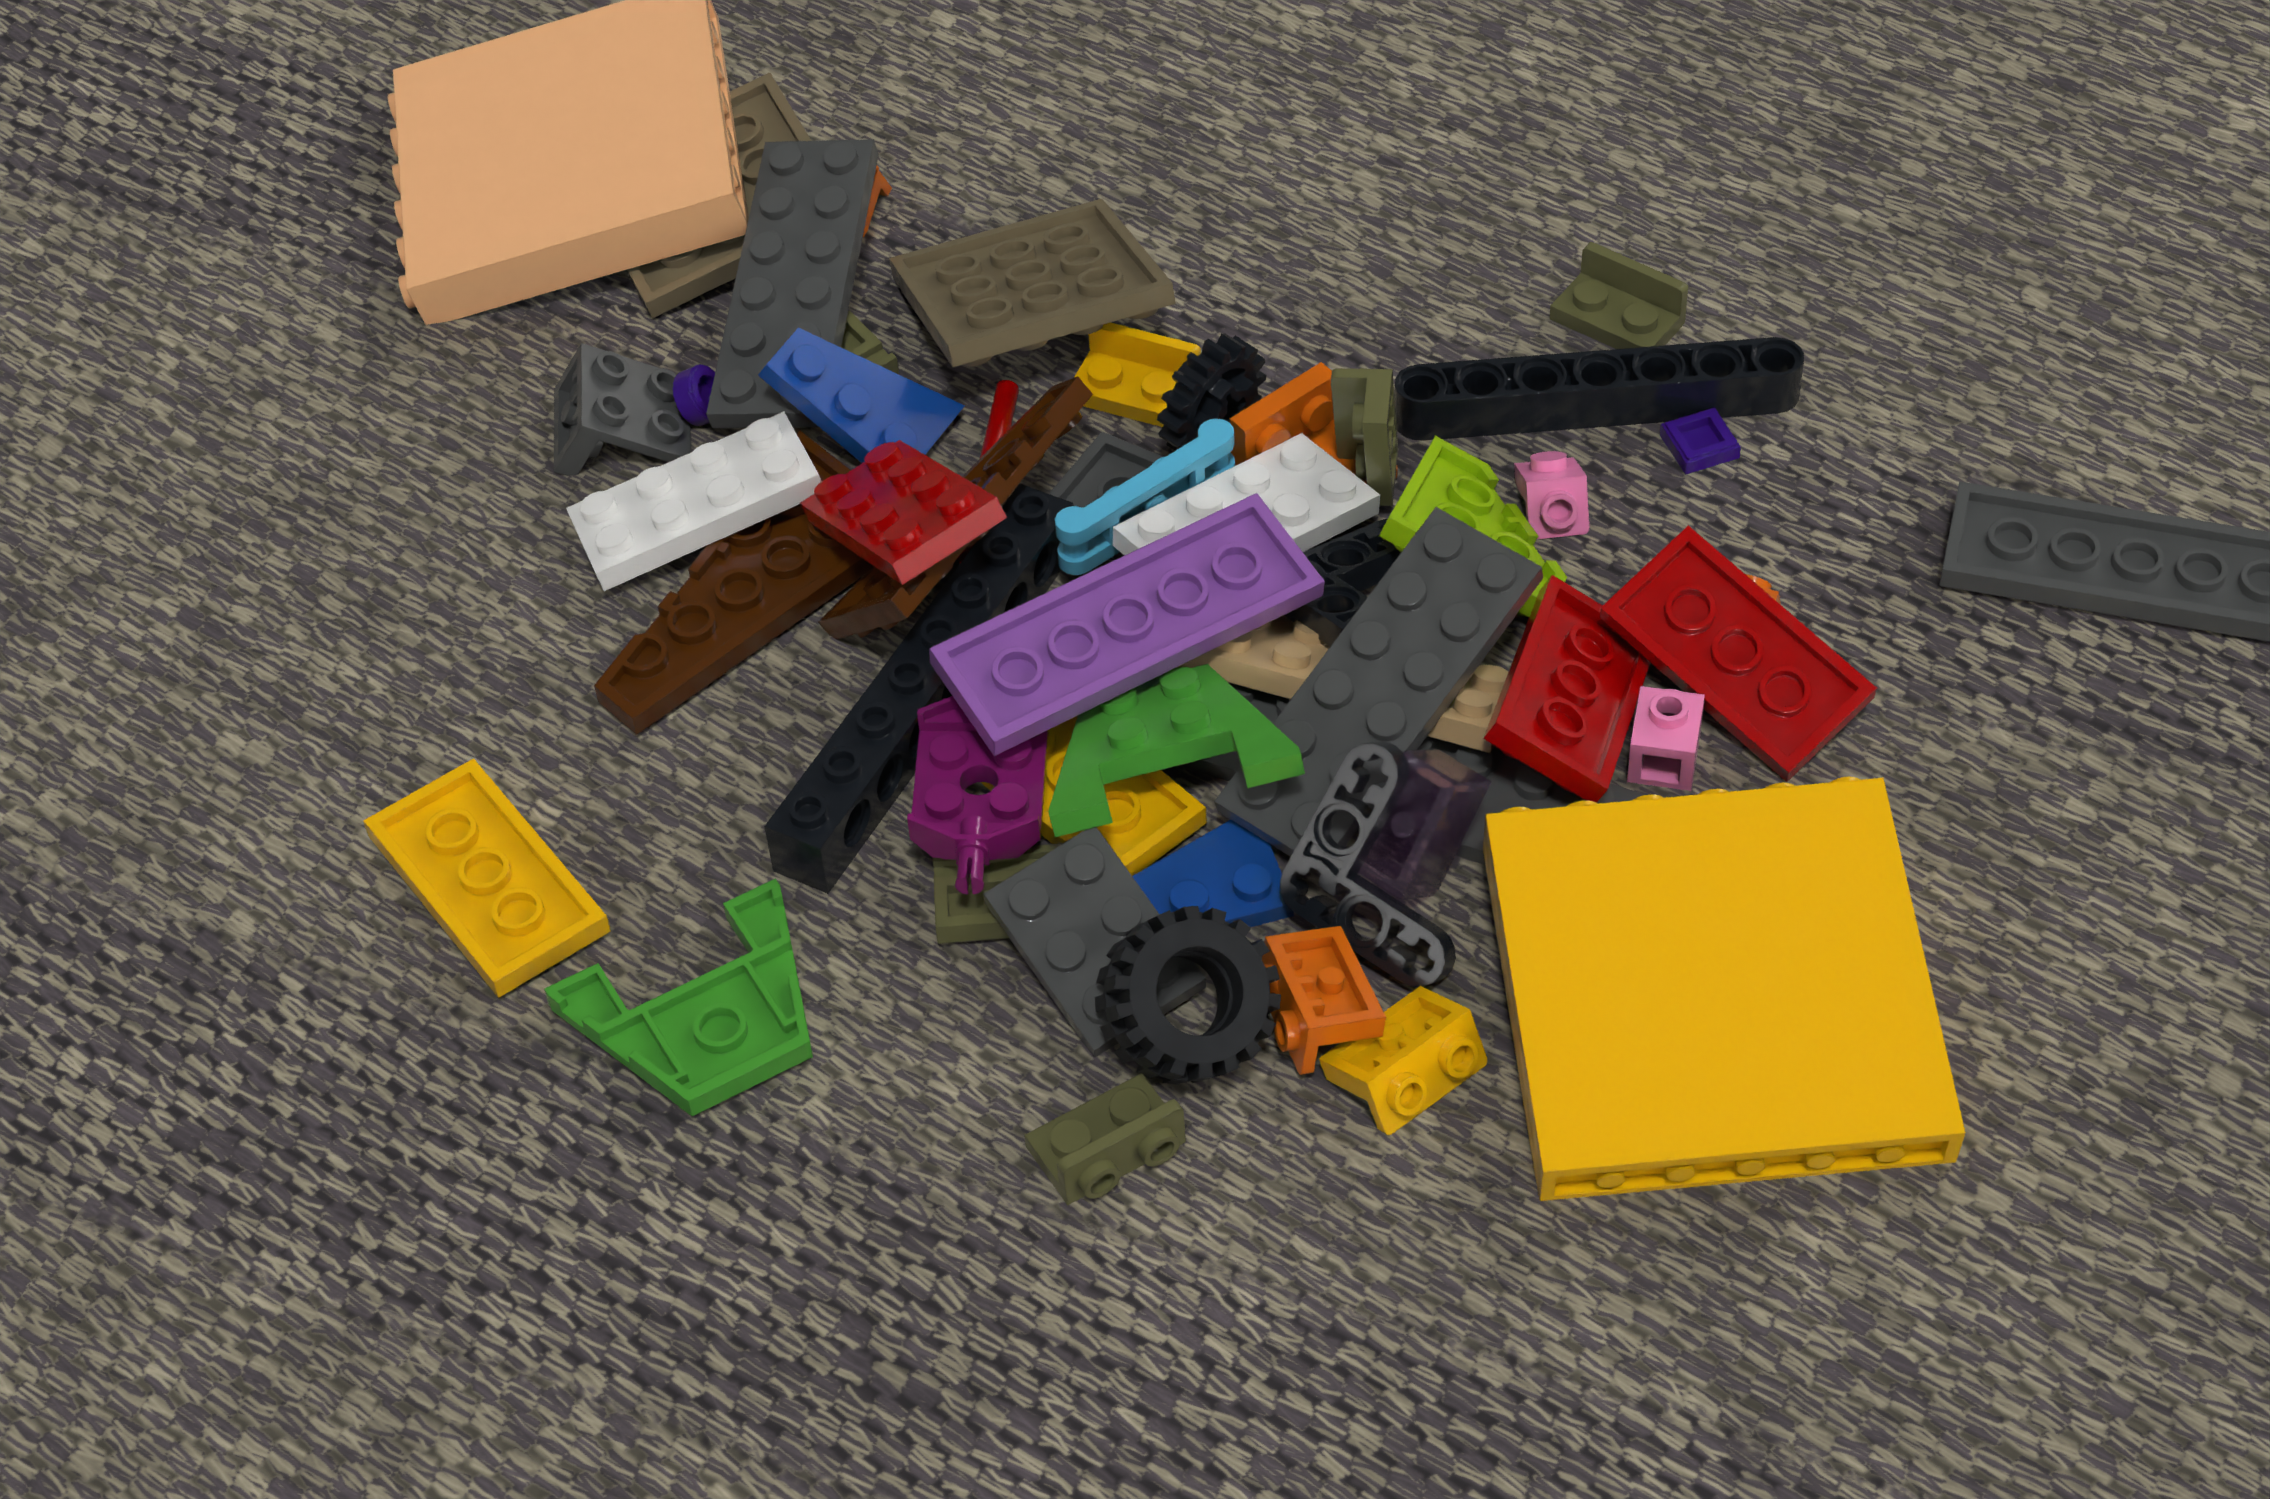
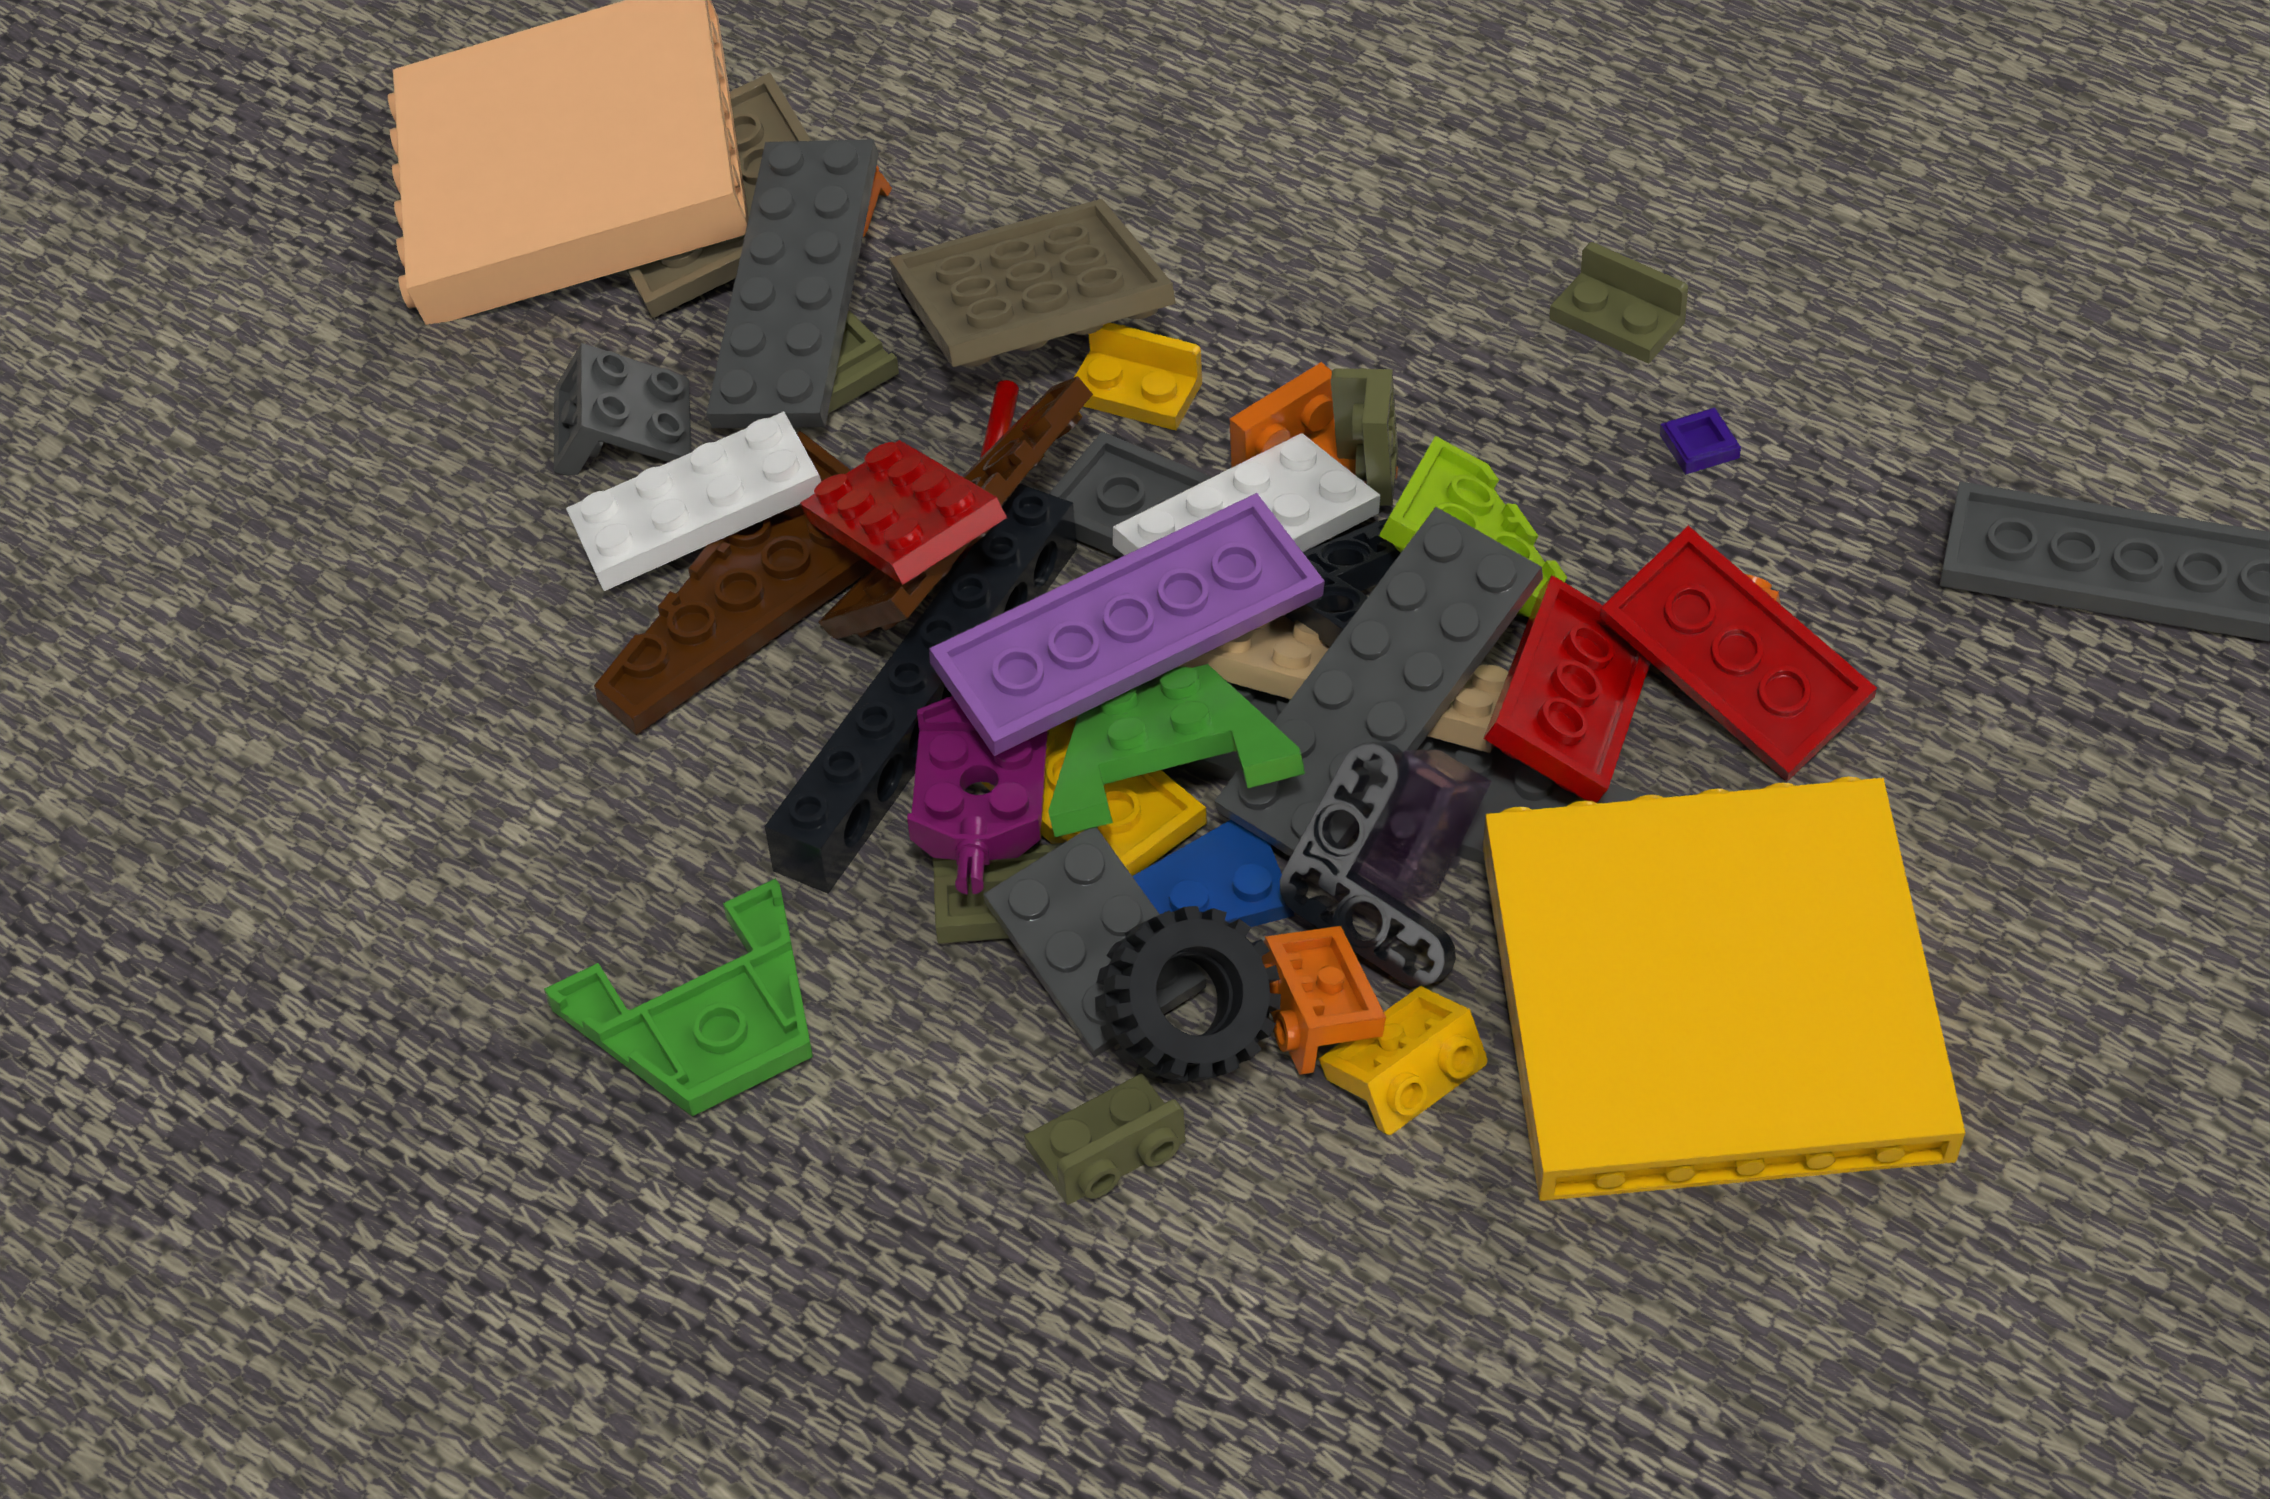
(487, 877): yellow plate -> none
(692, 393): dark purple tile -> none
(856, 398): blue wing -> none
(1088, 531): medium azure plate -> none
(1211, 387): black gear -> none
(1554, 494): bright pink bracket -> none
(1597, 388): black beam -> none
(1665, 738): bright pink brick -> none

